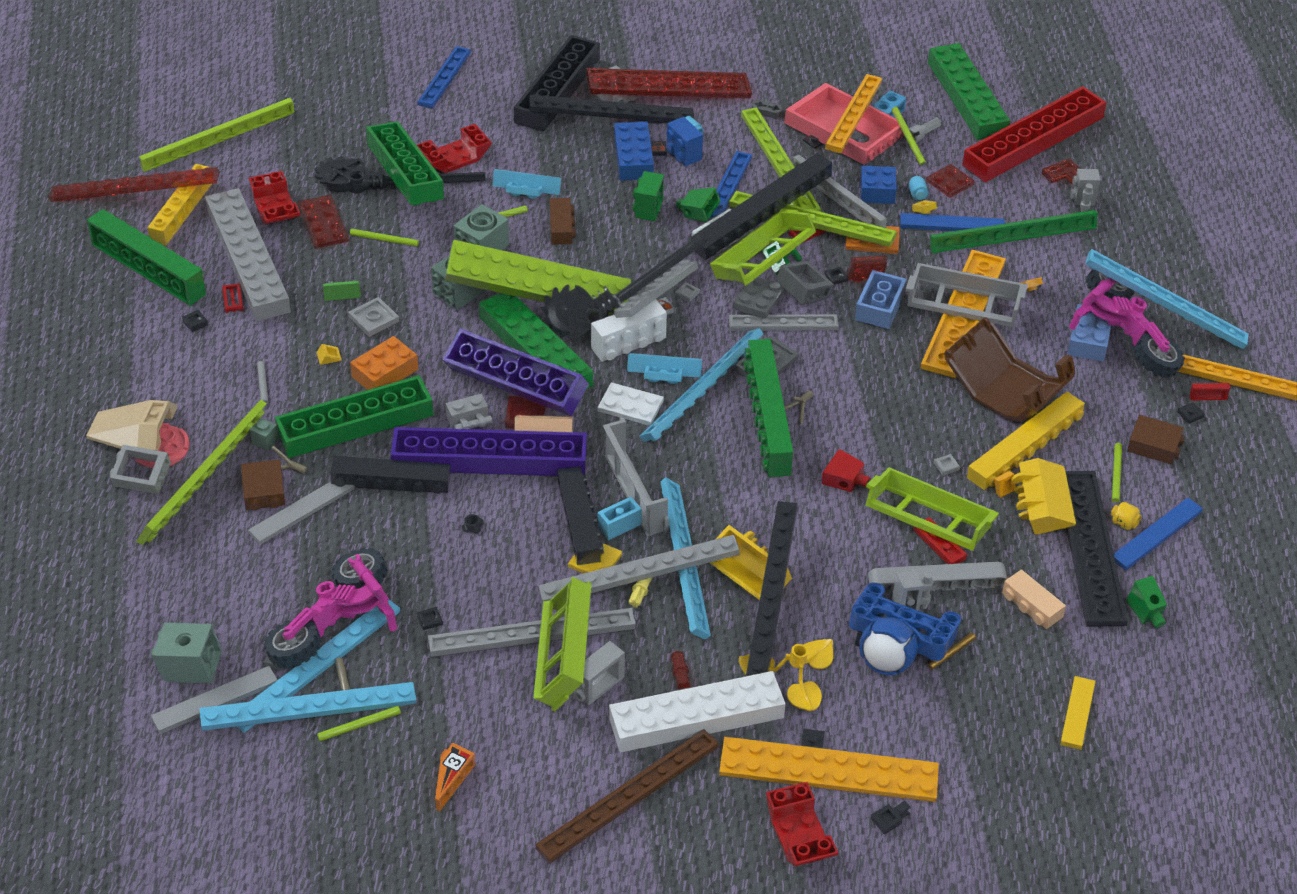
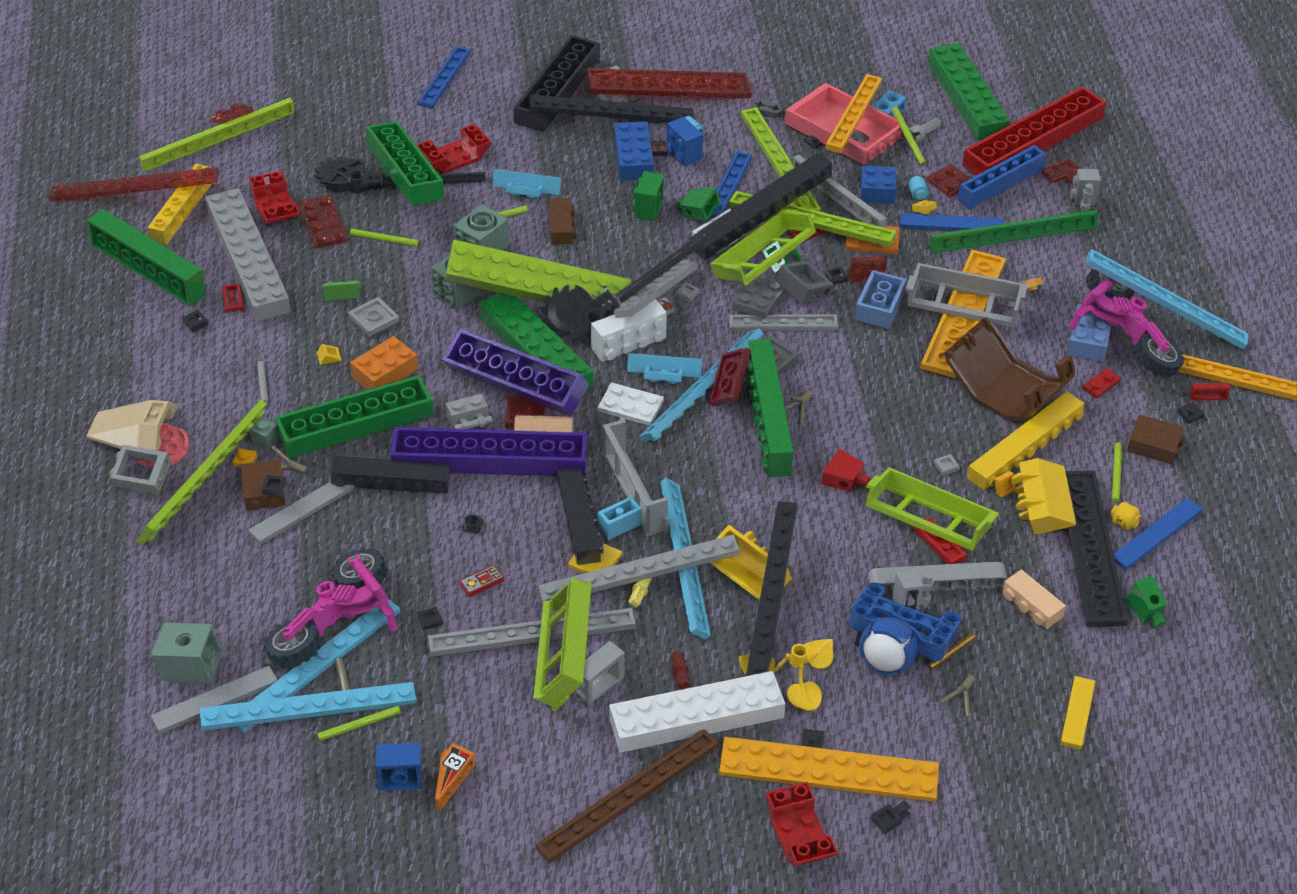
(236, 110): none -> clear red plate
(244, 456): none -> light orange plate
(274, 485): none -> black plate
(399, 766): none -> blue brick
(481, 580): none -> tile
(729, 377): none -> dark red tile
(962, 689): none -> dark tan plant
(1001, 176): none -> blue brick
(1101, 383): none -> red plate

